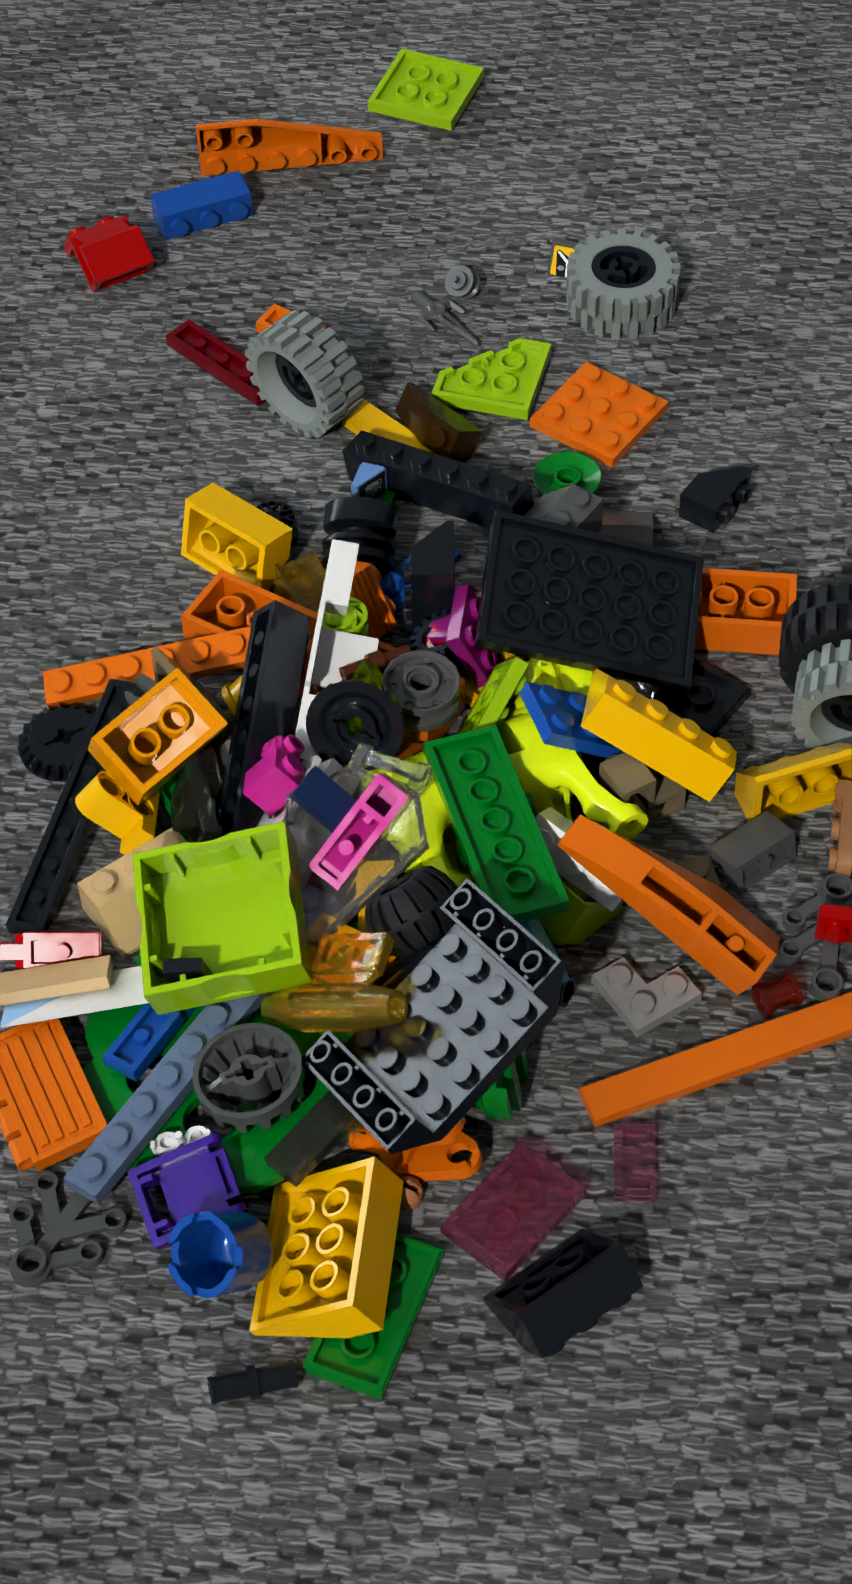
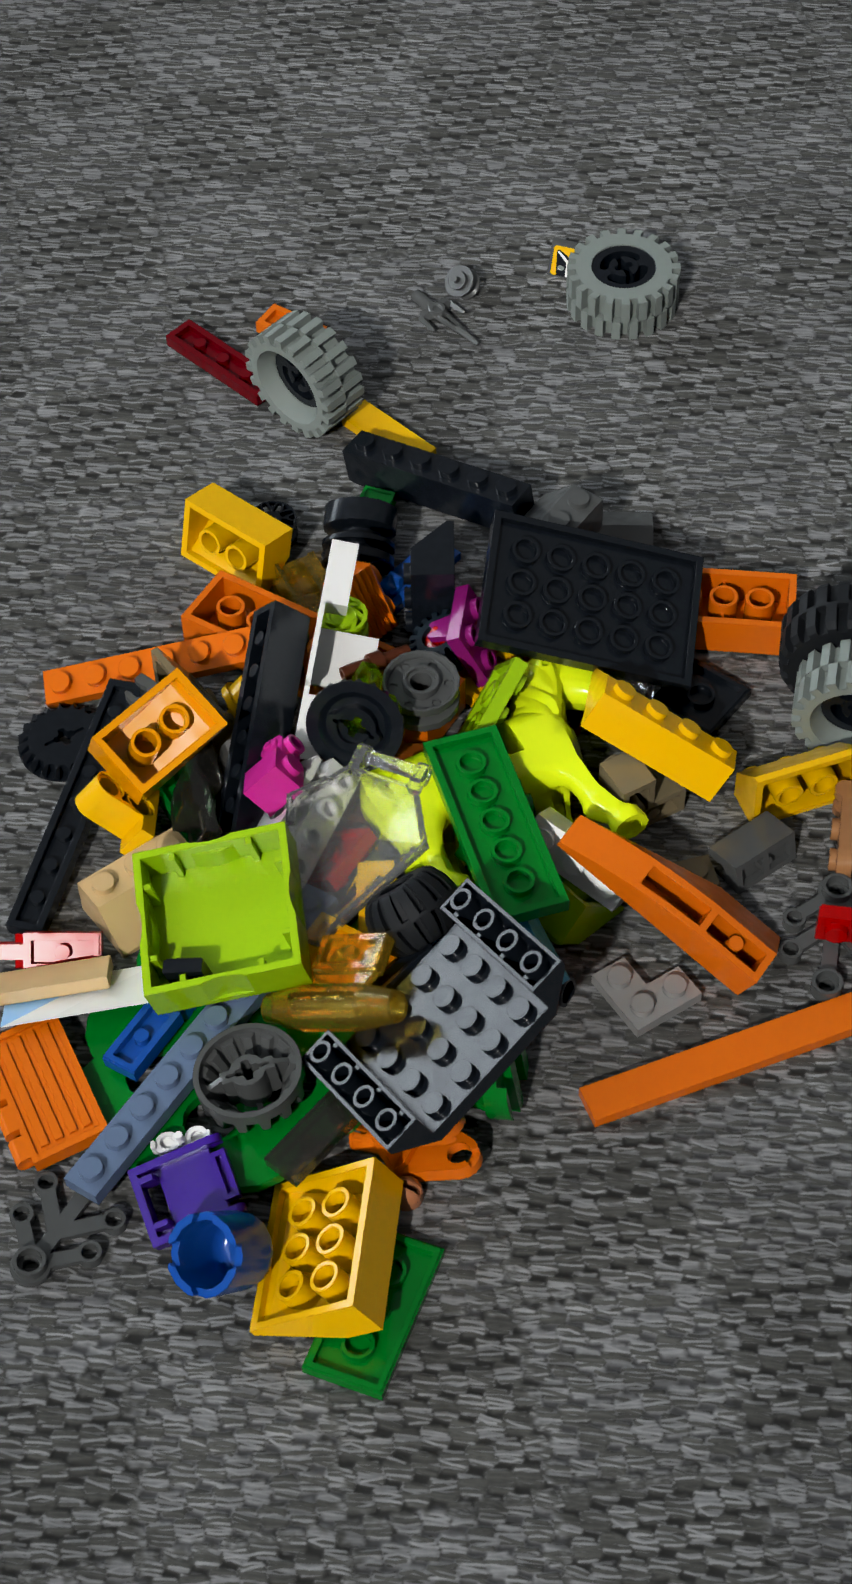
(109, 252): red piece -> none
(201, 205): blue brick -> none
(252, 1382): black pin -> none
(280, 145): orange wedge -> none
(323, 798): dark blue tile -> none
(361, 830): dark pink slope -> none
(369, 481): slope -> none
(426, 89): lime plate -> none
(437, 425): dark brown slope -> none
(497, 382): lime plate -> none
(513, 1211): clear pink plate -> none
(559, 719): blue plate -> none
(564, 1292): black slope -> none
(566, 469): green dish -> none
(598, 414): orange plate -> none
(634, 1163): clear pink tile -> none
(714, 496): black slope -> none
(777, 994): clear red bush -> none

